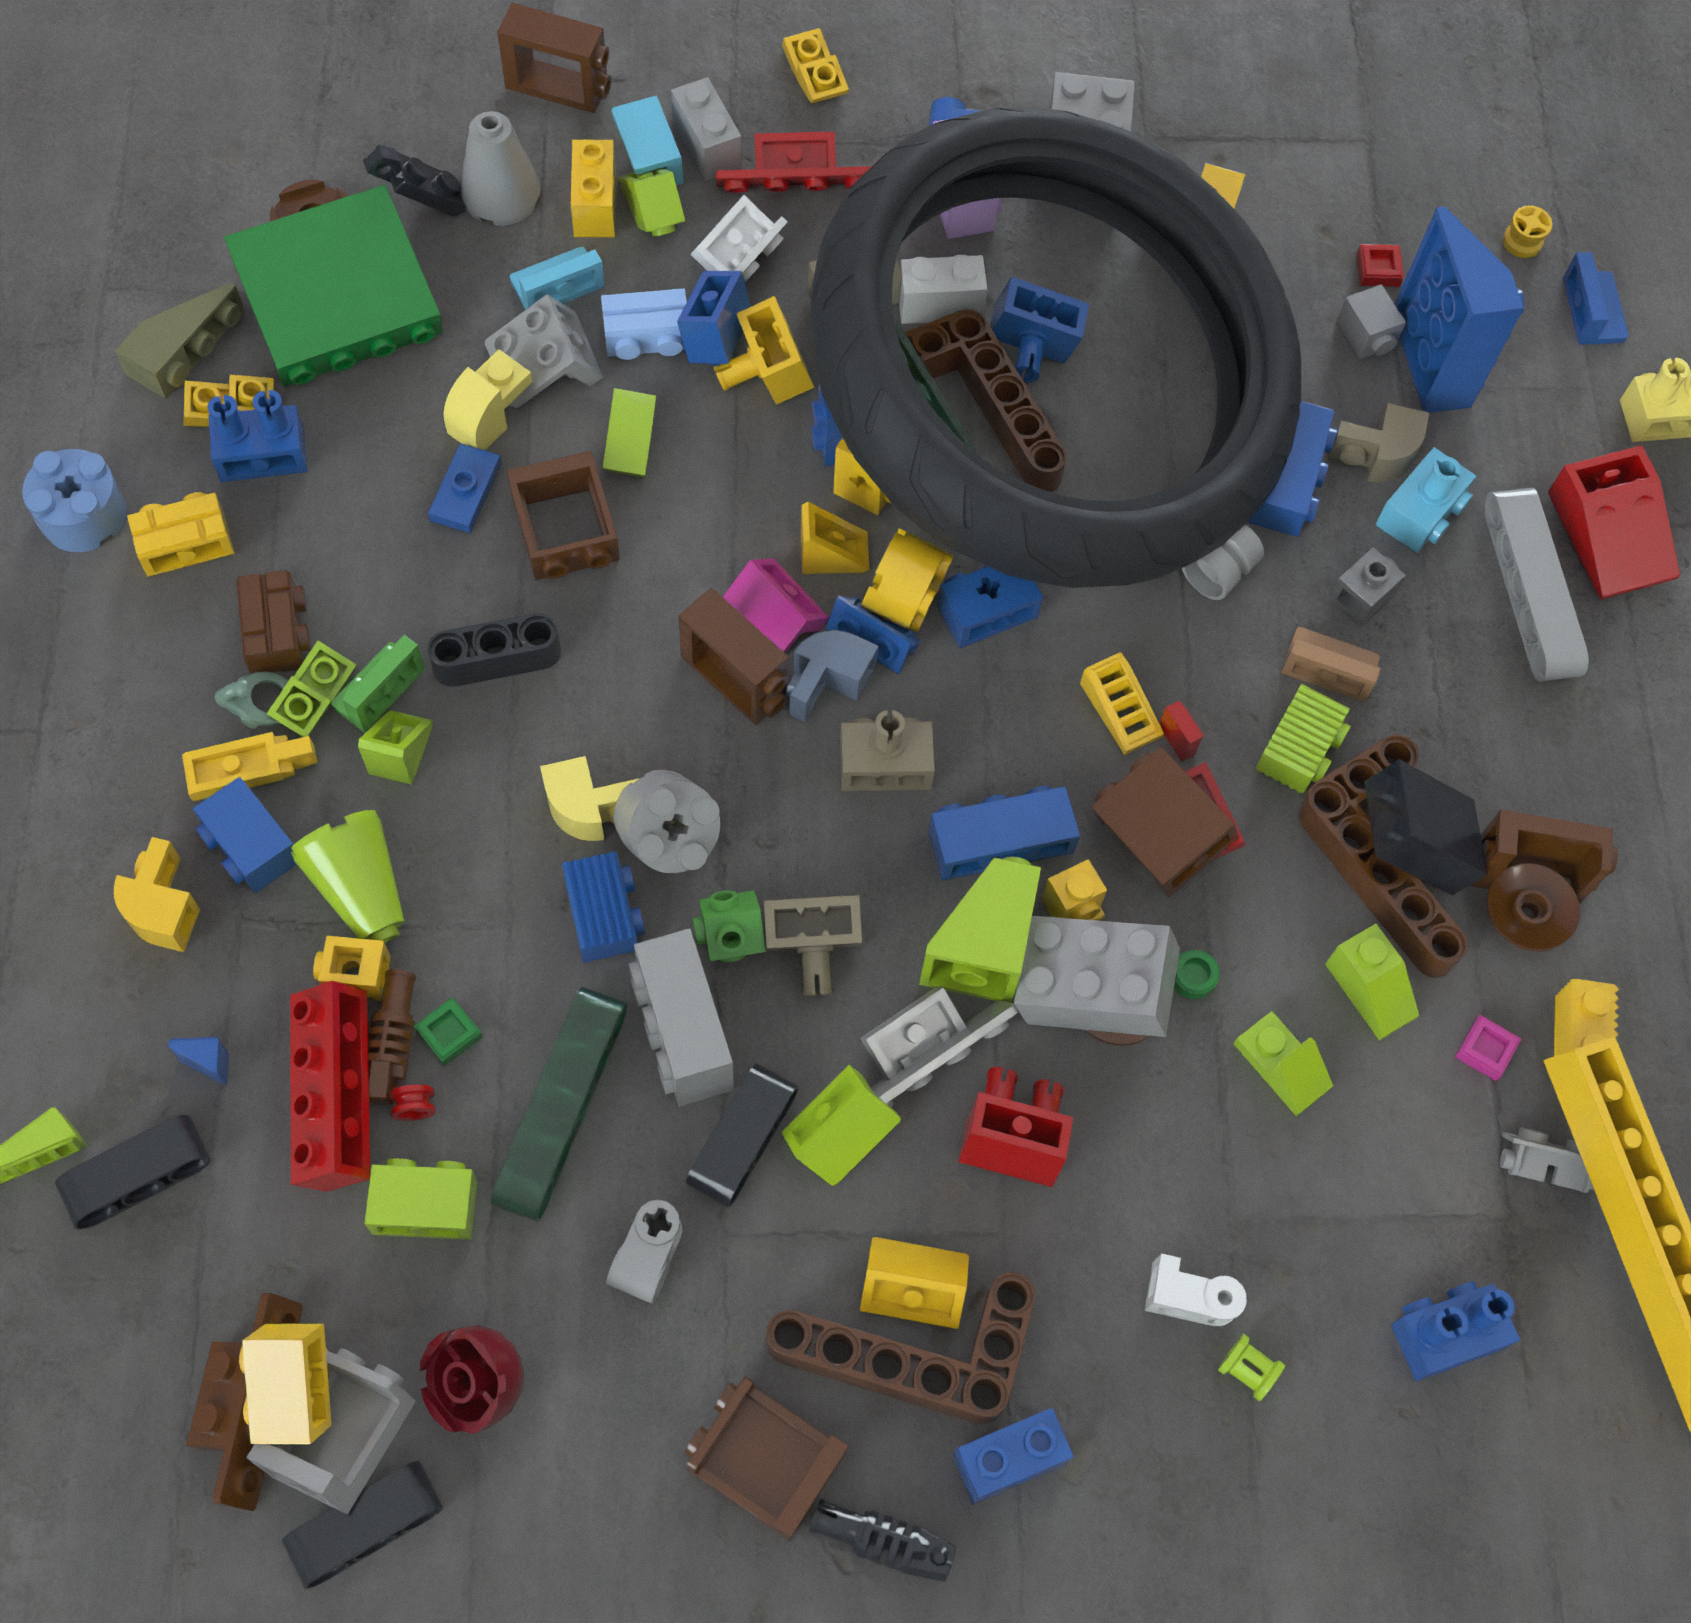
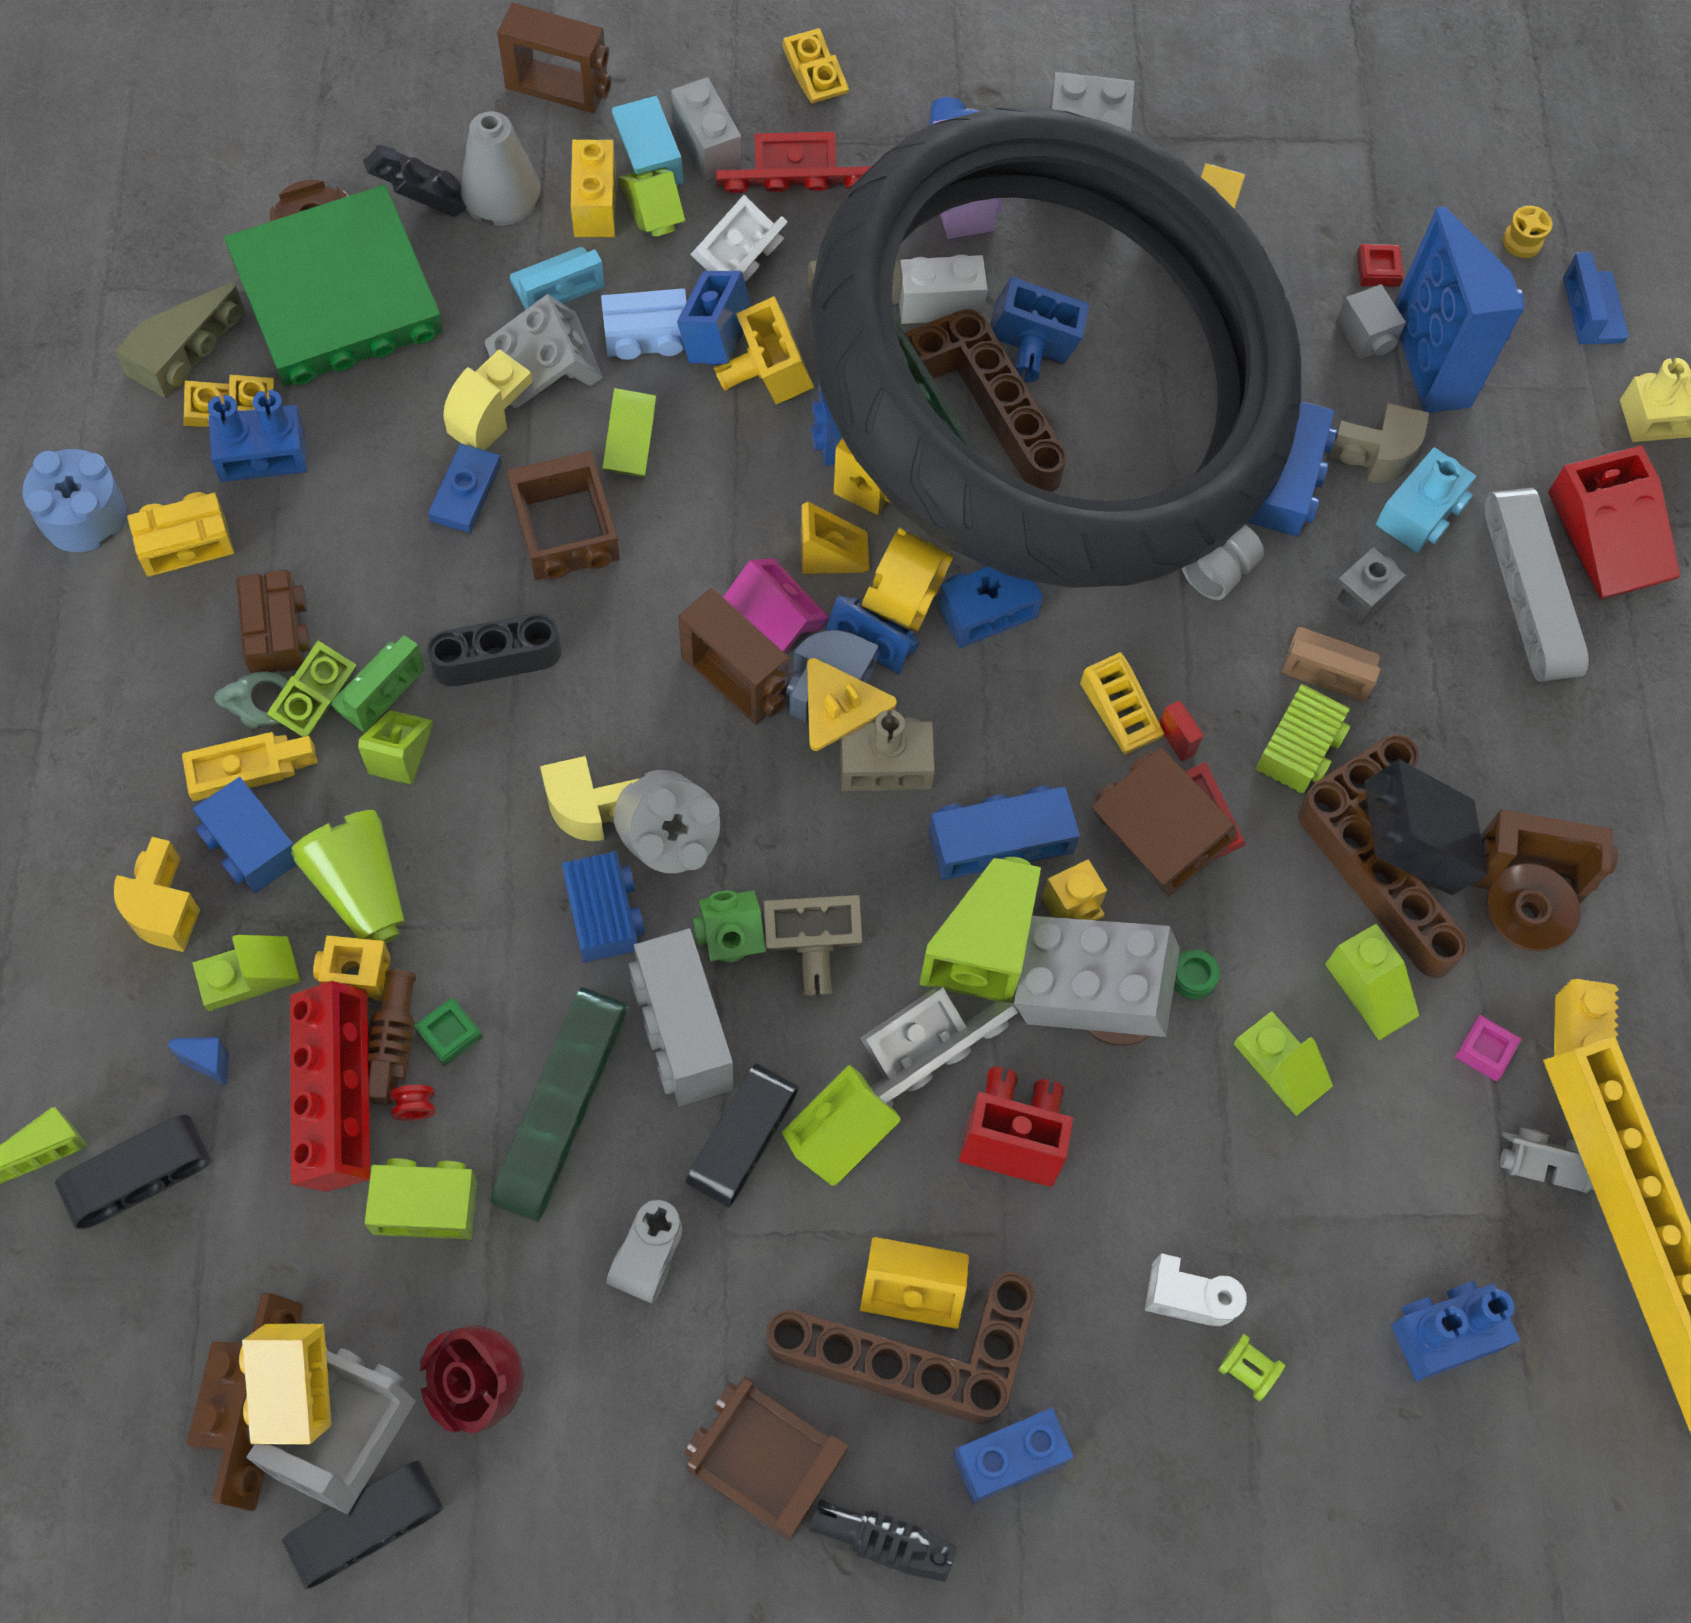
(251, 969): none -> lime slope
(840, 703): none -> yellow piece

